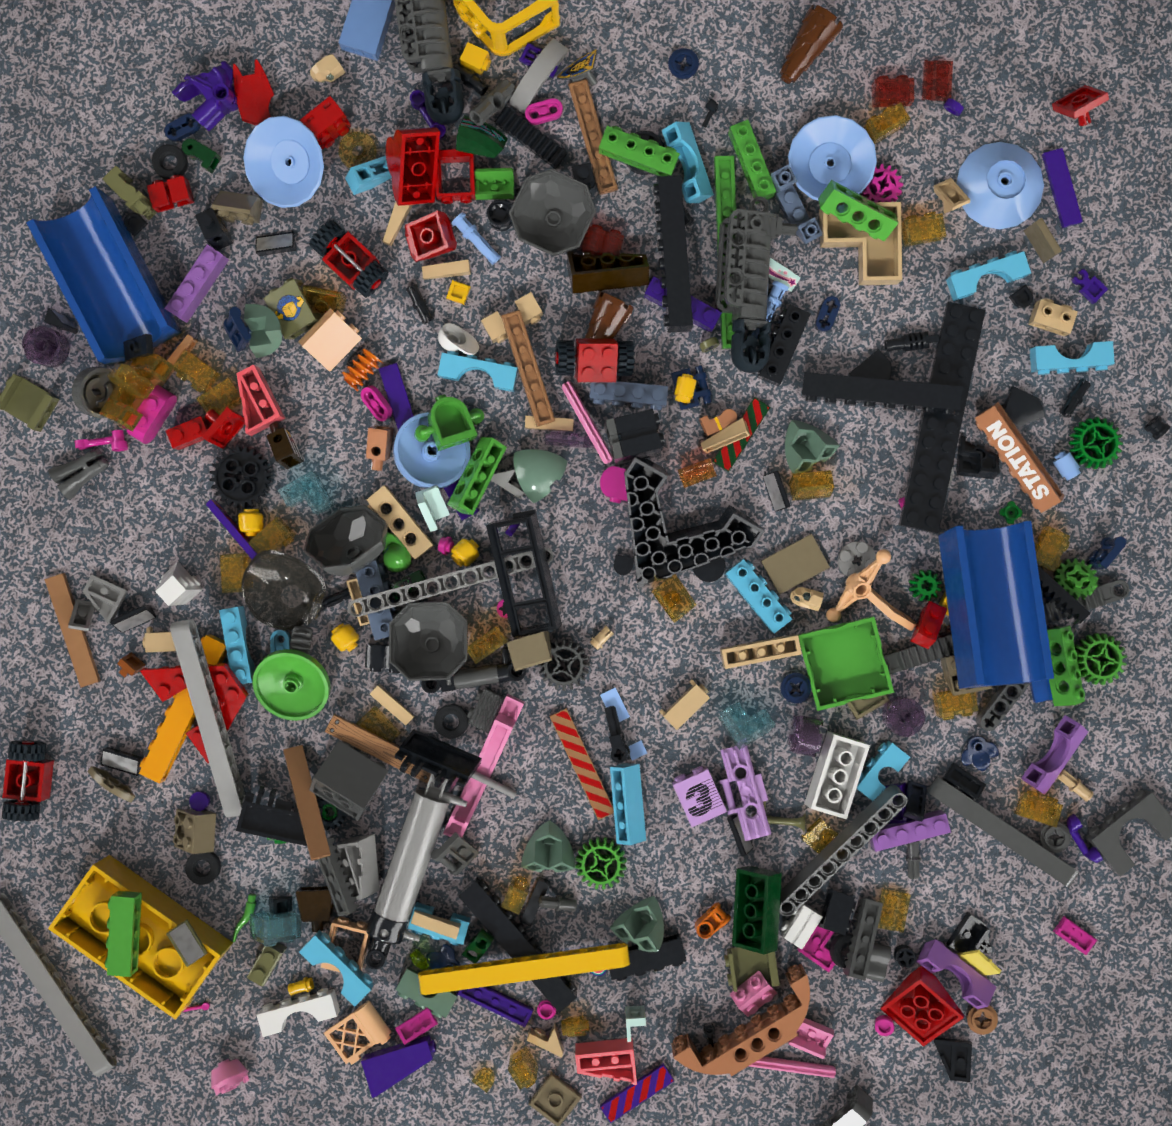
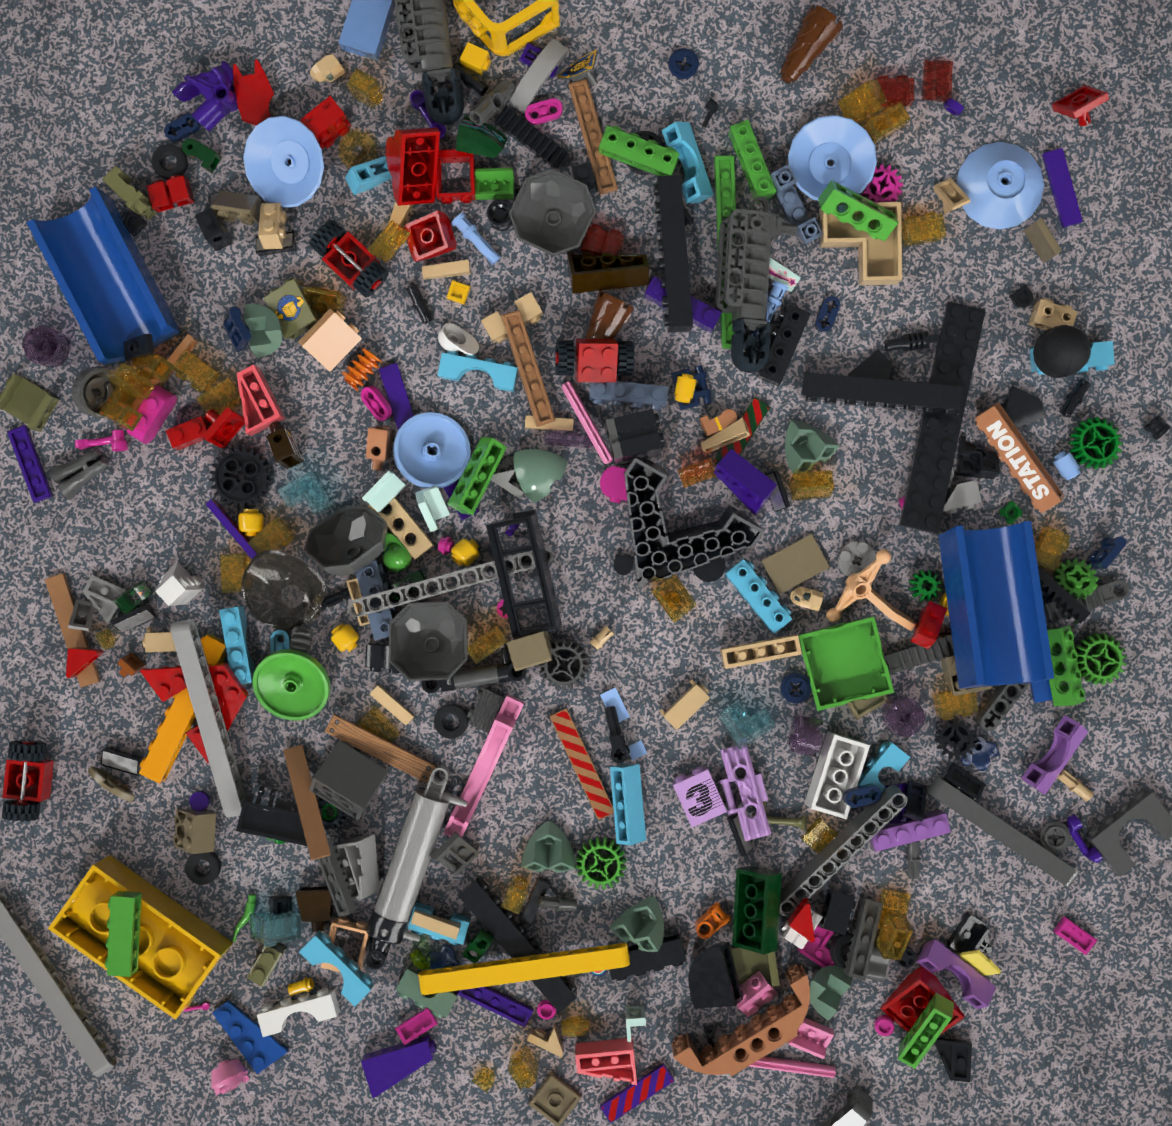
(30, 464): none -> dark purple tile
(59, 321): black slope -> none
(80, 659): none -> red slope
(105, 639): none -> clear yellow tile
(133, 596): none -> leg
(187, 943): flat silver slope -> none
(196, 283): medium lavender brick -> none
(247, 1036): none -> blue wing
(272, 225): none -> tan brick
(365, 88): none -> clear yellow brick
(371, 1026): light nougat piece -> none
(384, 491): none -> light aqua panel
(389, 241): none -> clear yellow plate
(435, 755): black hinge -> none
(450, 423): bright green piece -> none
(494, 784): light grey bar -> none
(709, 344): olive tile -> none
(714, 978): none -> black brick
(745, 481): none -> dark purple wedge
(801, 920): none -> red slope
(827, 989): none -> sand green brick
(862, 101): none -> clear yellow brick
(863, 799): none -> dark blue beam
(894, 936): none -> clear yellow brick
(925, 1030): none -> bright green brick
(962, 495): none -> light grey slope
(965, 739): none -> black gear
(987, 1025): medium nougat gear -> none
(1010, 268): medium azure arch -> none
(1039, 809): clear yellow brick -> none
(1061, 351): none -> black piece
(1091, 288): dark purple plate -> none

